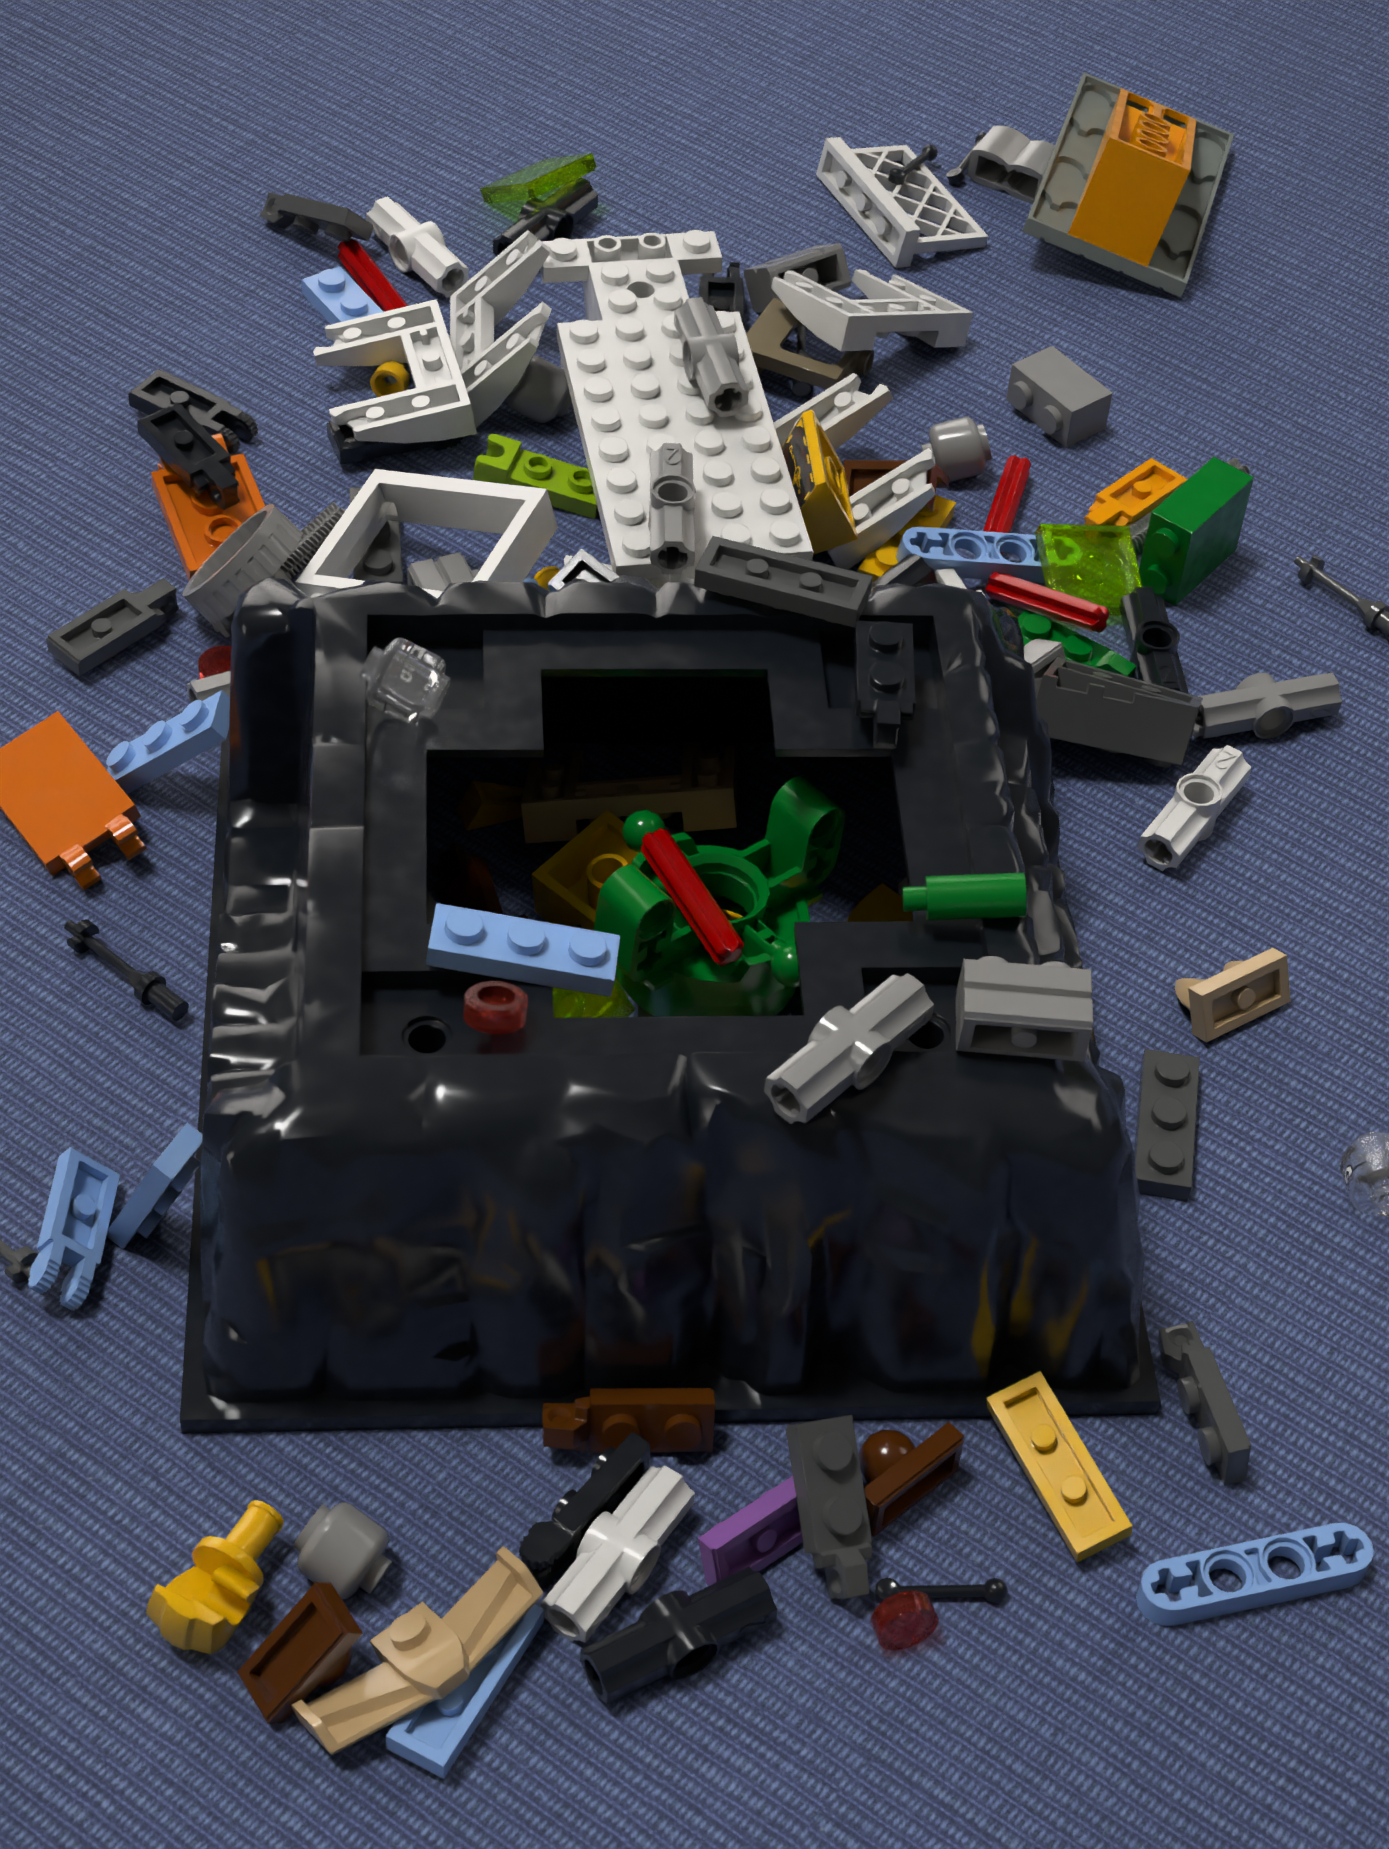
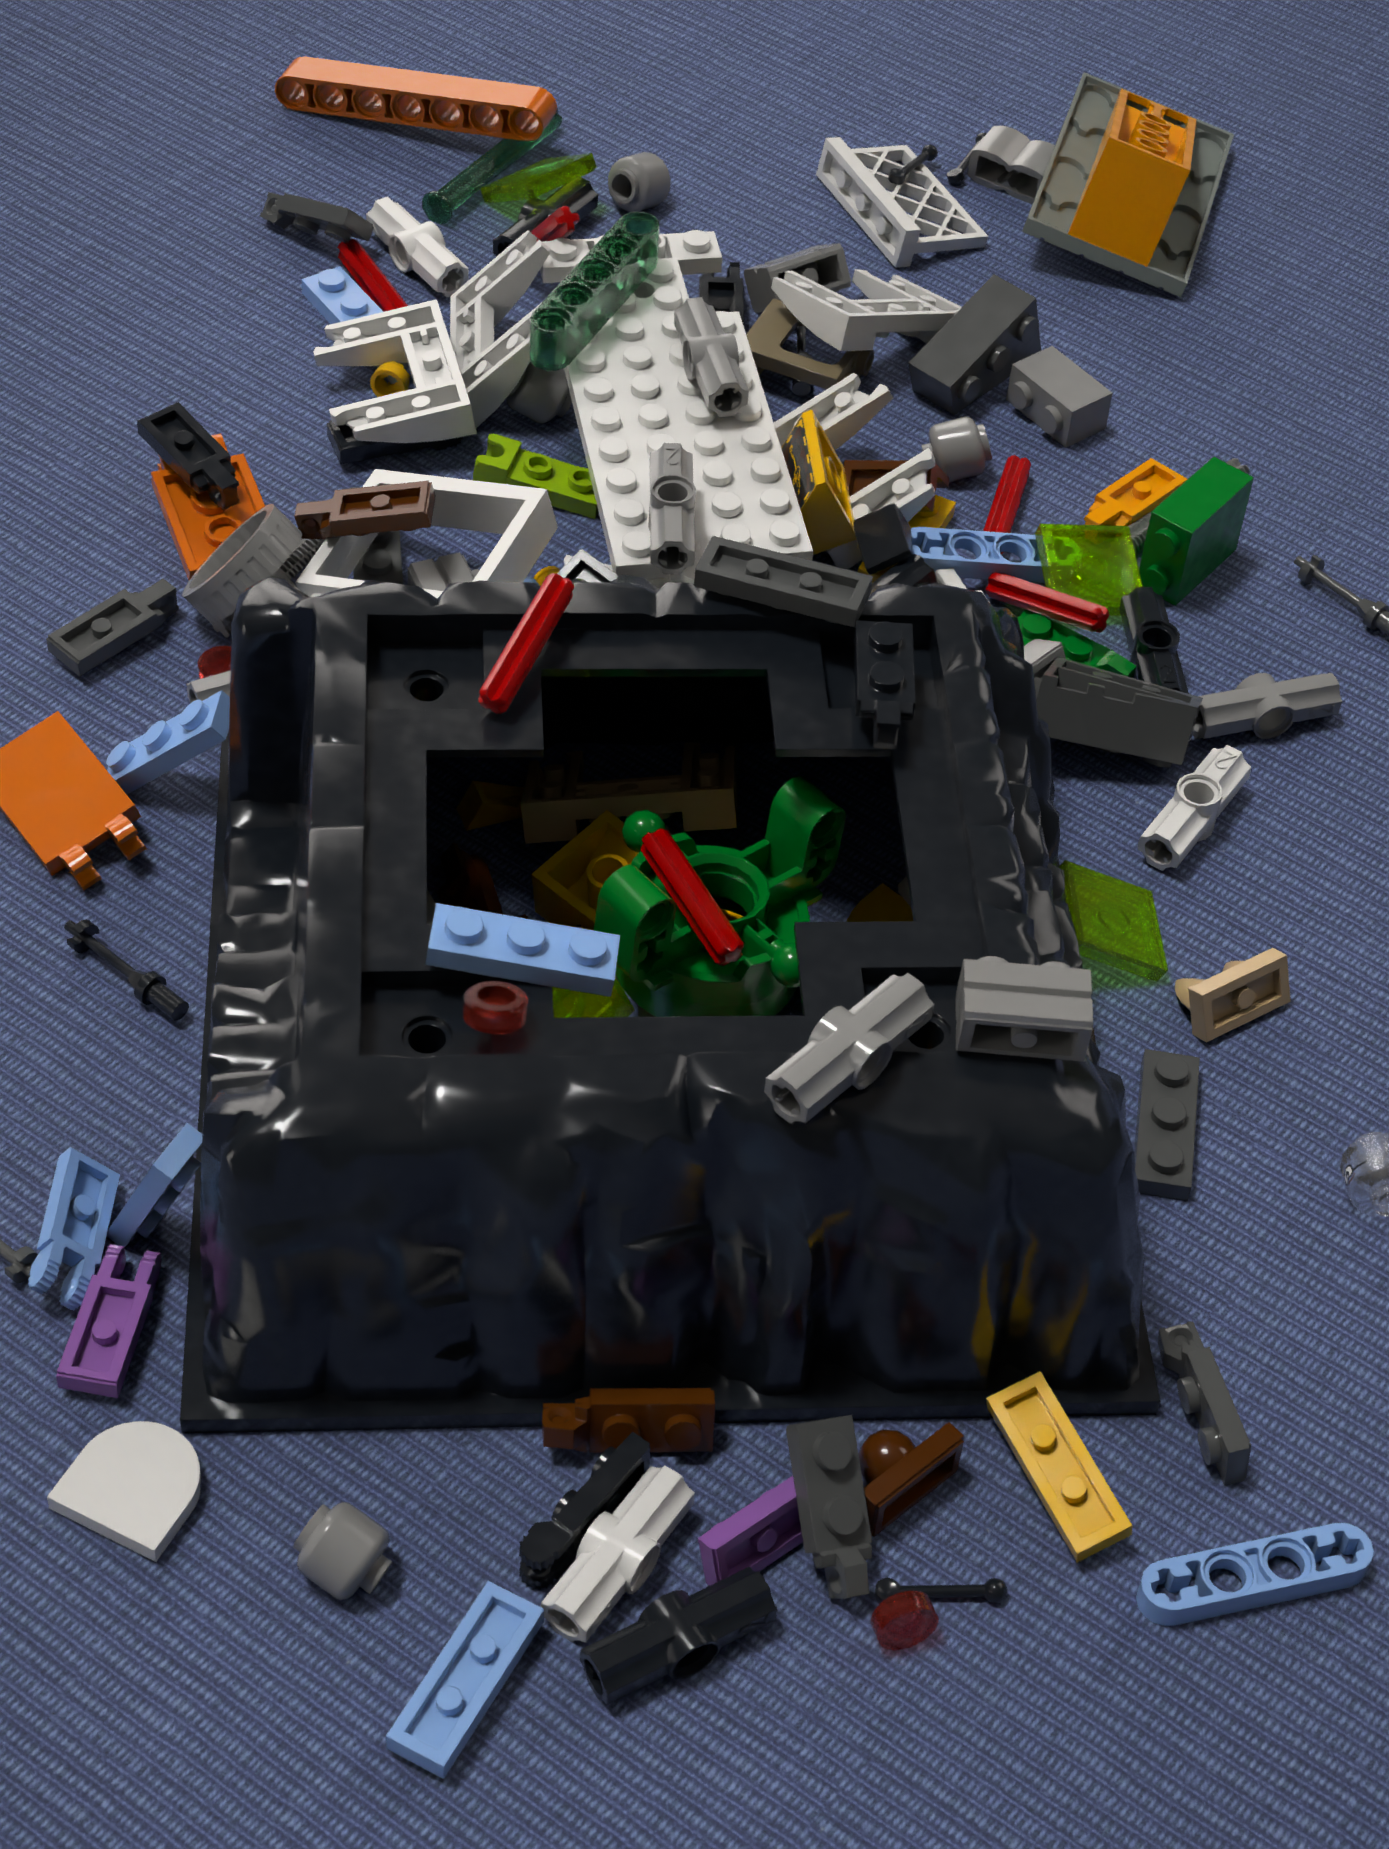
(108, 1325): none -> medium lavender hinge
(132, 1486): none -> white tile
(211, 411): black hinge -> none
(212, 1598): yellow piece -> none
(301, 1653): reddish brown tile -> none
(368, 511): none -> reddish brown hinge
(405, 681): clear head -> none
(416, 98): none -> orange beam
(423, 1657): tan plate -> none
(441, 203): none -> clear green axle
(526, 643): none -> red axle
(557, 225): none -> red axle
(594, 291): none -> clear green beam
(639, 181): none -> light grey head
(883, 538): none -> black slope
(968, 896): green cylinder -> none
(977, 346): none -> dark grey wedge
(1114, 922): none -> clear neon green tile

